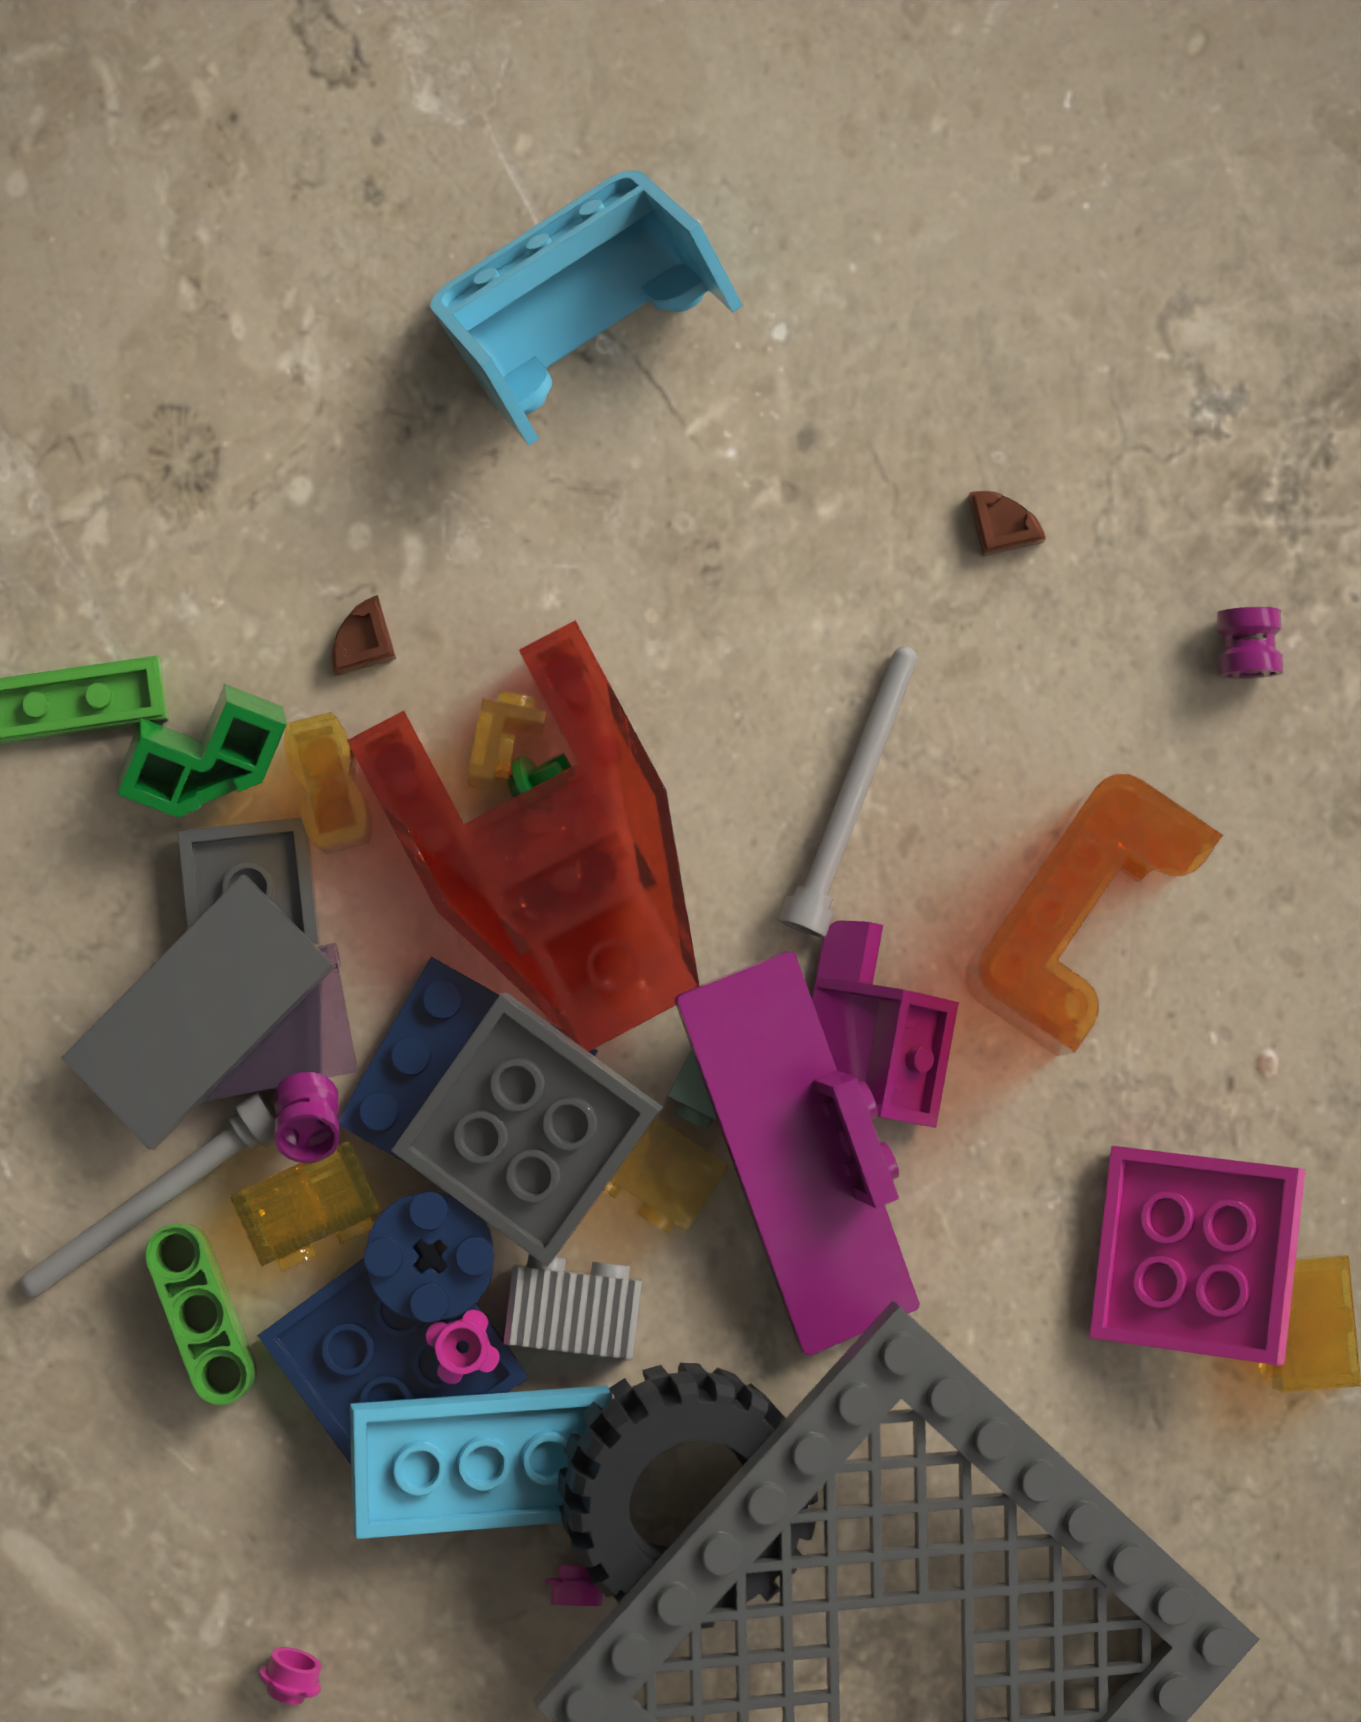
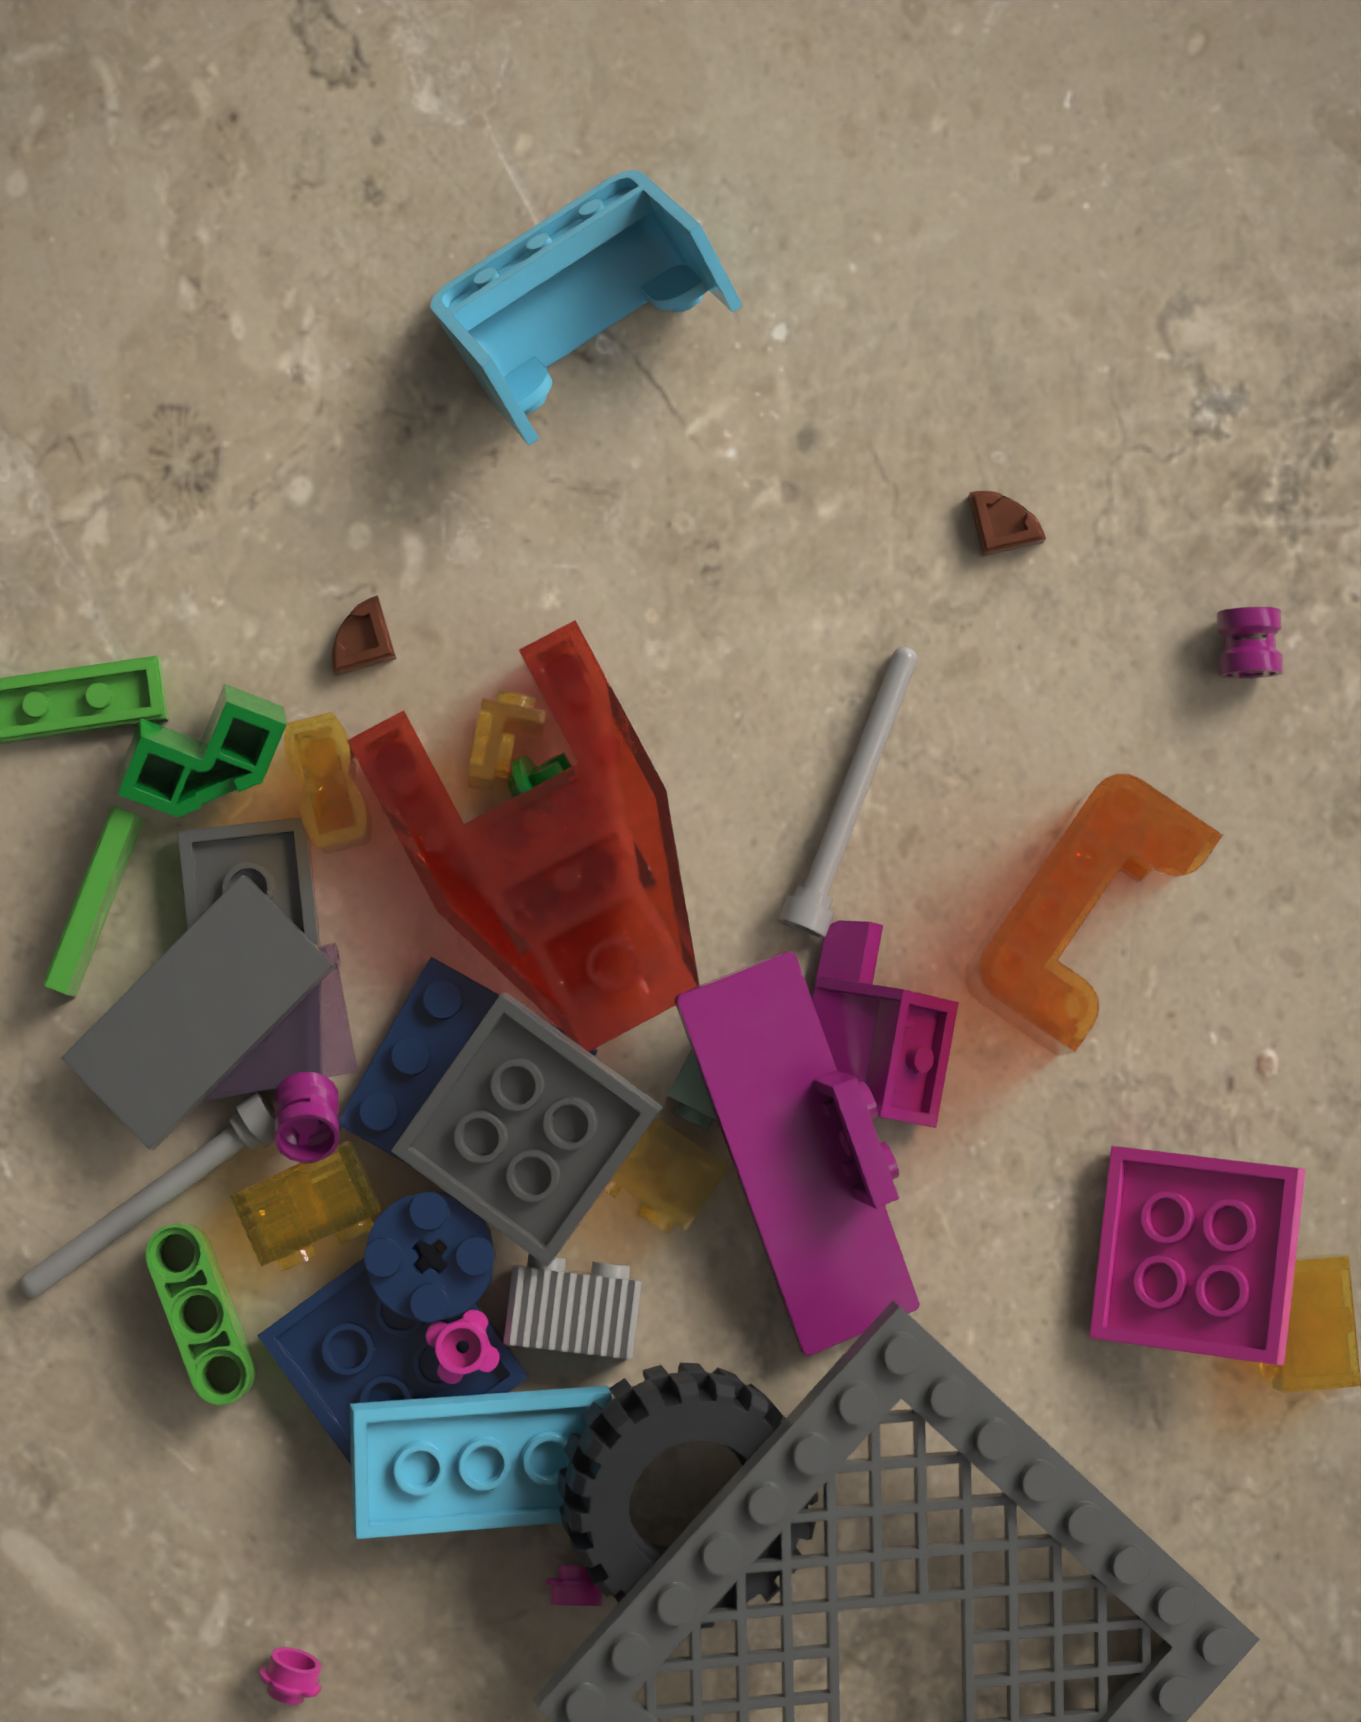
(93, 901): none -> bright green tile

